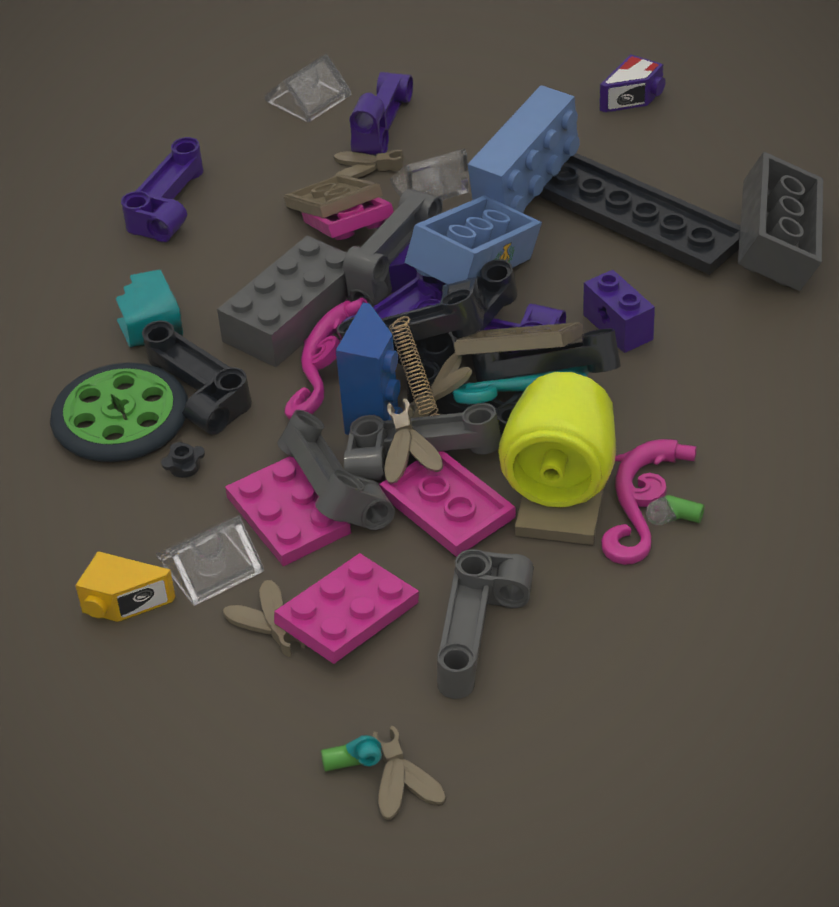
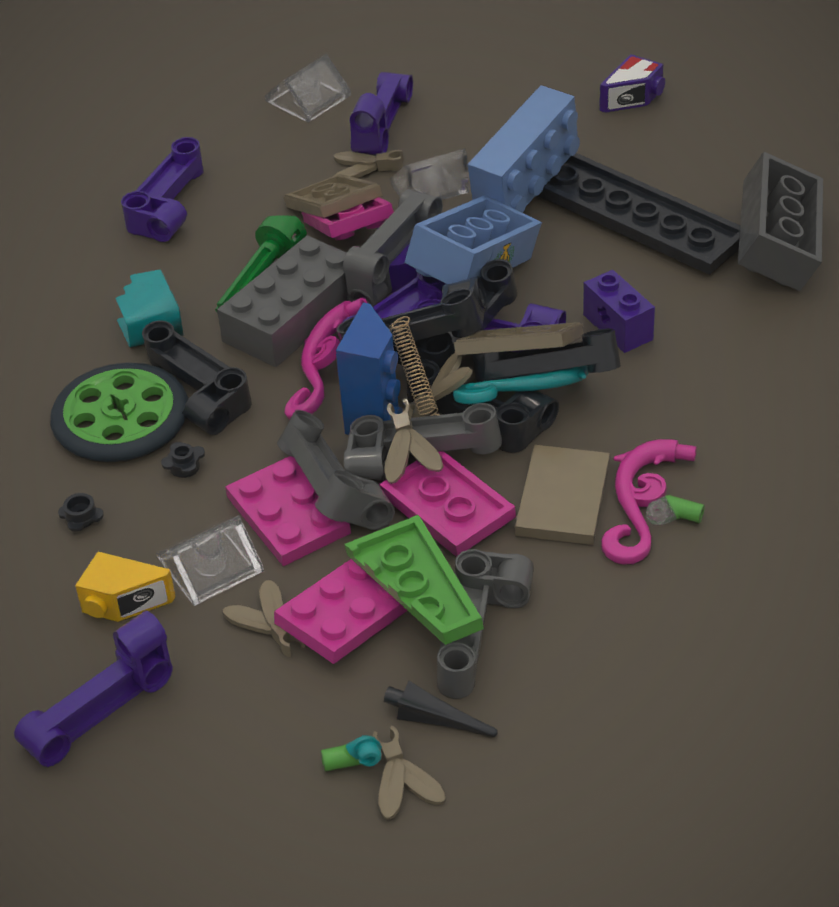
(80, 511): none -> black plate
(140, 666): none -> dark purple piece
(275, 240): none -> green piece
(419, 577): none -> bright green wing
(420, 706): none -> black piece
(559, 440): neon yellow piece -> none

